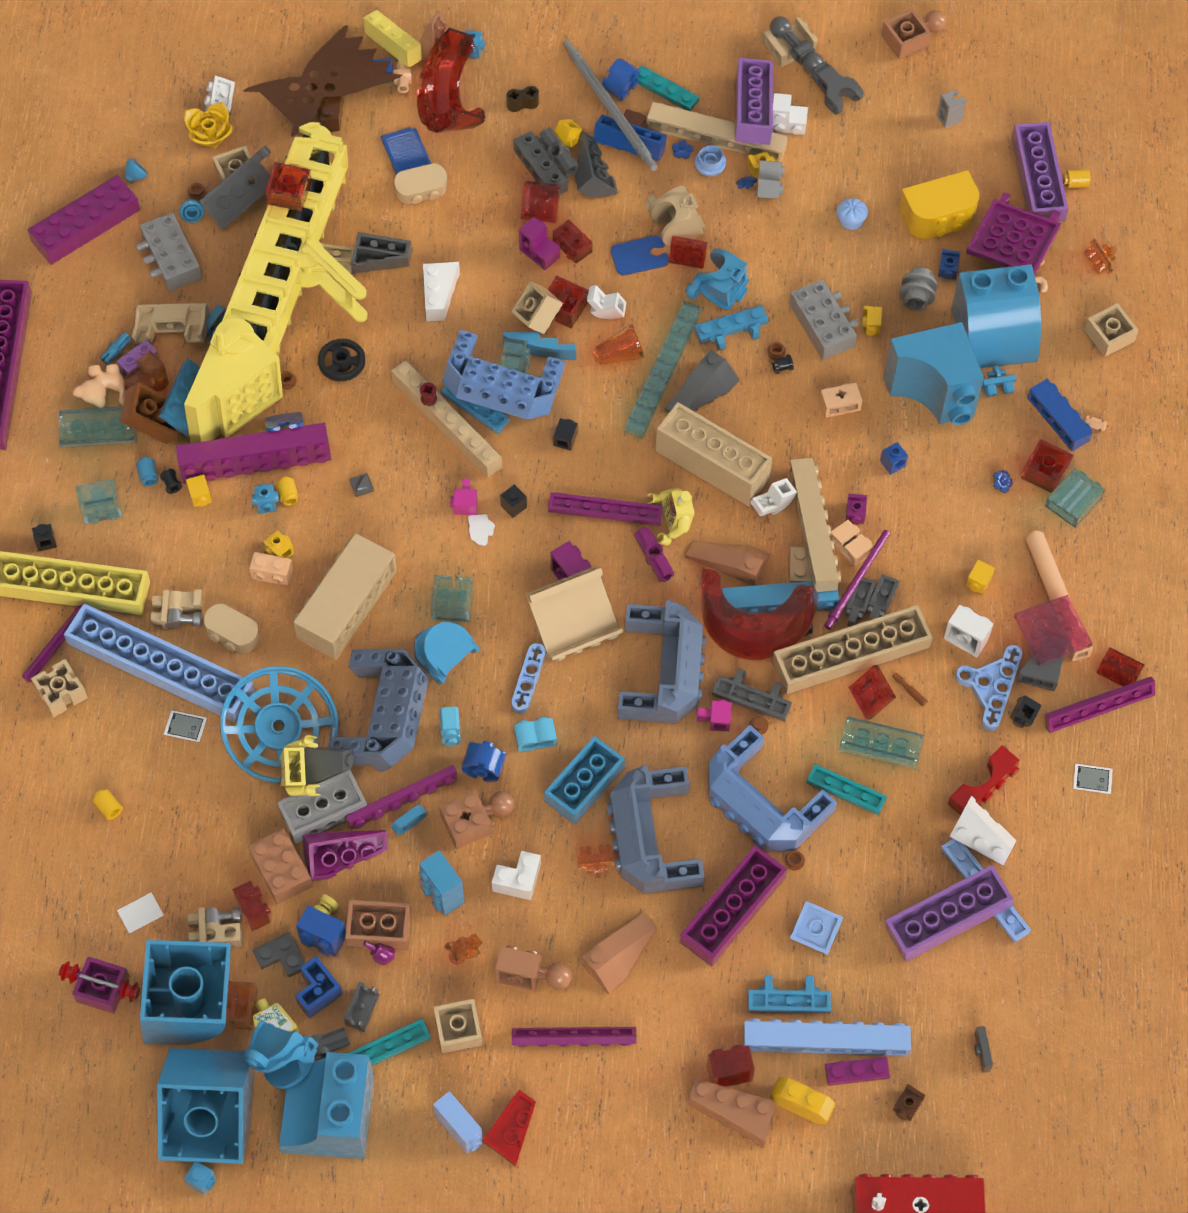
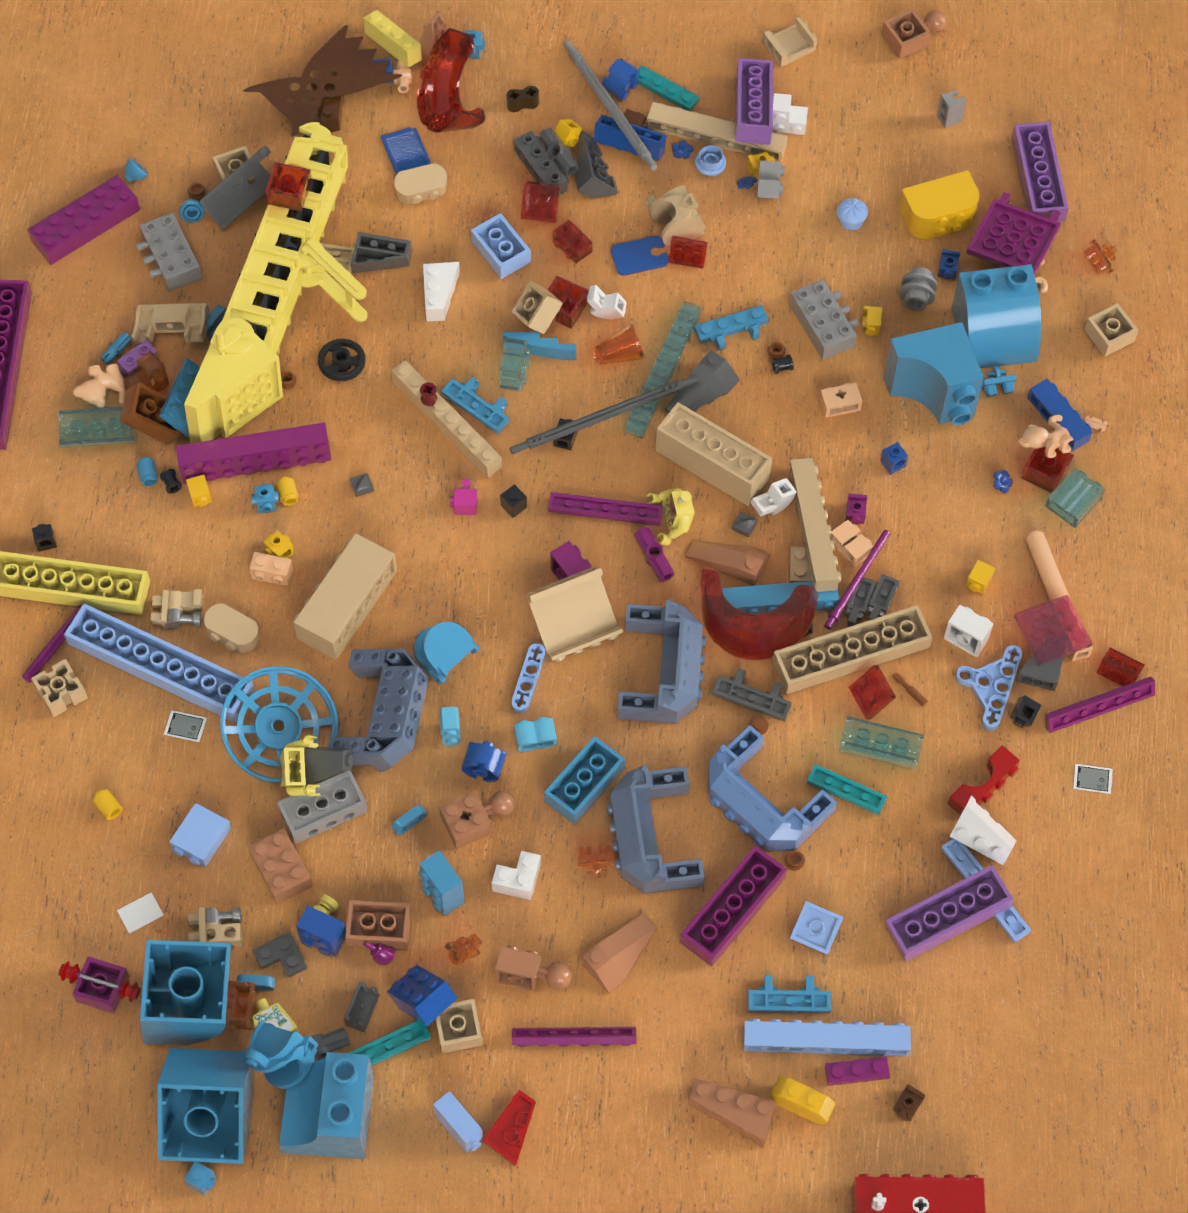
(99, 501): clear light blue brick -> none
(200, 835): none -> light blue brick
(208, 127): yellow brick -> none
(219, 91): white bracket -> none
(251, 906): clear red brick -> none
(263, 983): none -> dark azure beam
(292, 419): piece -> none
(321, 990): blue brick -> none
(335, 851): magenta wedge -> none
(396, 800): magenta plate -> none
(422, 994): none -> blue brick
(451, 602): clear light blue piece -> none
(480, 528): white sticker -> none
(499, 386): medium blue wedge -> none
(500, 246): none -> light blue brick
(536, 244): magenta brick -> none
(603, 414): none -> dark grey axle
(718, 715): dark pink brick -> none
(724, 285): dark azure animal -> none
(730, 1066): clear red brick -> none
(744, 524): none -> dark grey tile
(813, 63): dark grey piece -> none
(982, 1049): dark grey plate -> none
(1038, 437): none -> light nougat animal
(1077, 178): yellow brick -> none

